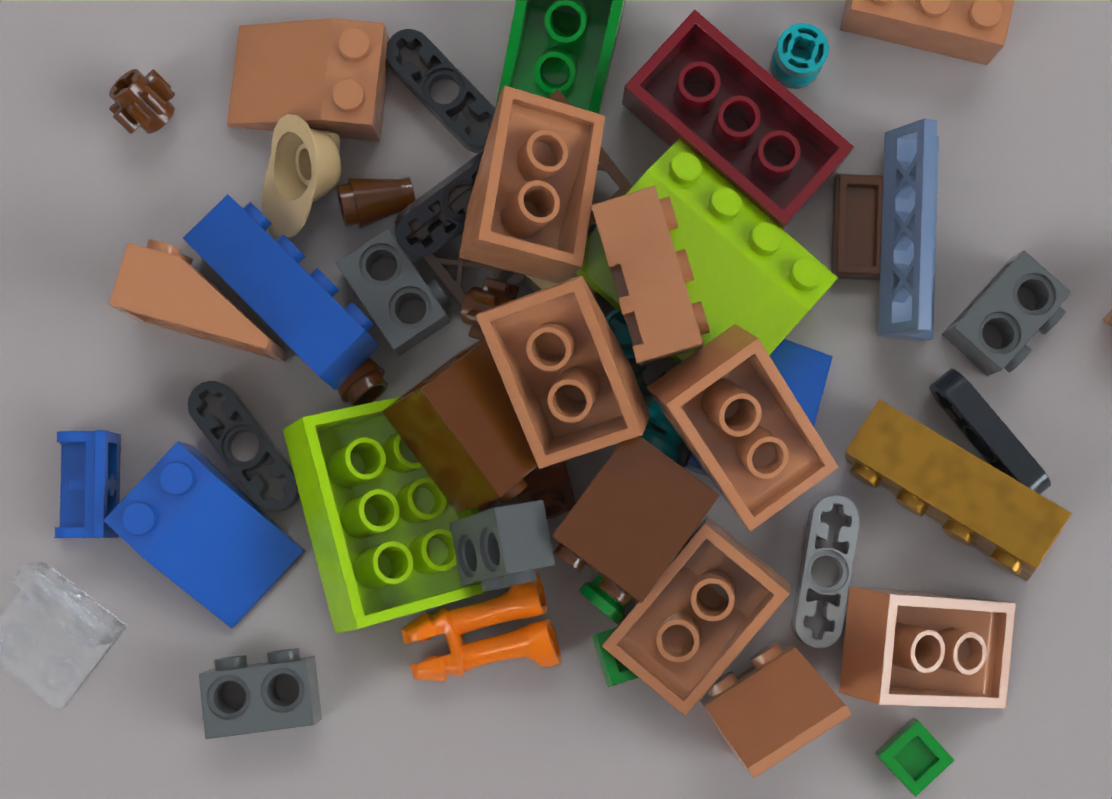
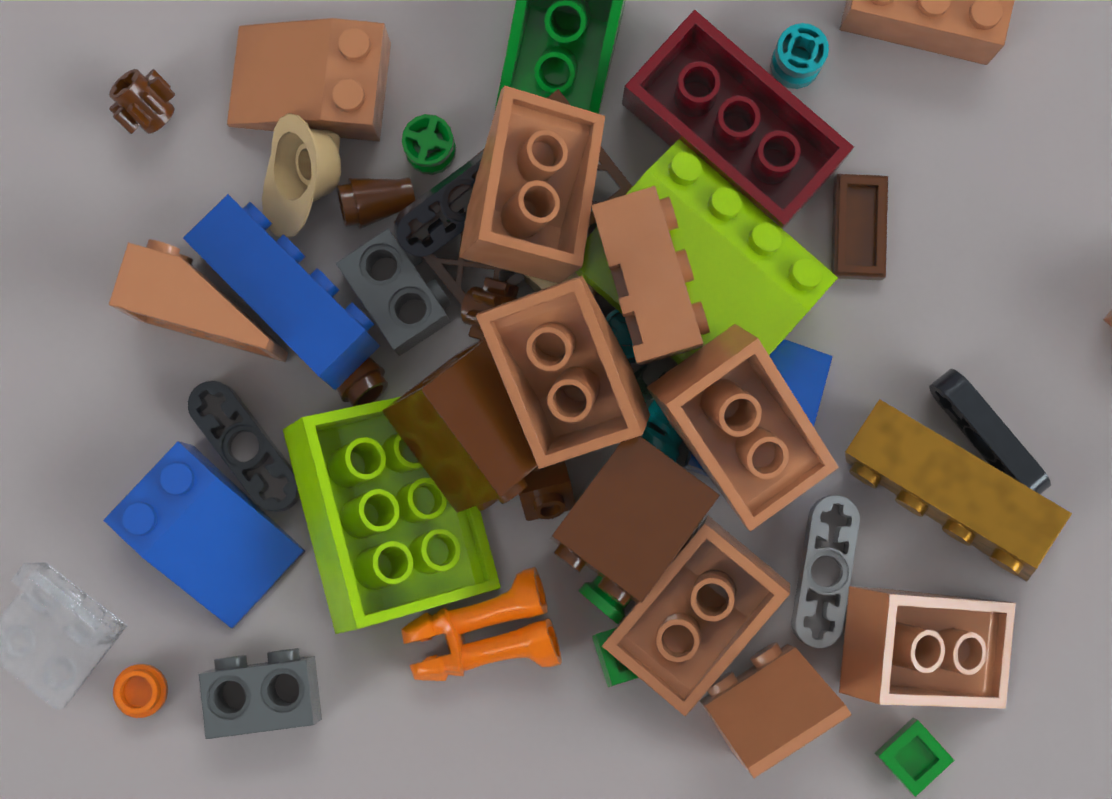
(88, 483): blue hinge -> none
(140, 690): none -> orange plate
(409, 73): black beam -> none
(424, 135): none -> green wheel
(503, 545): dark grey brick -> none
(909, 231): sand blue fence -> none
(1000, 307): dark grey brick -> none

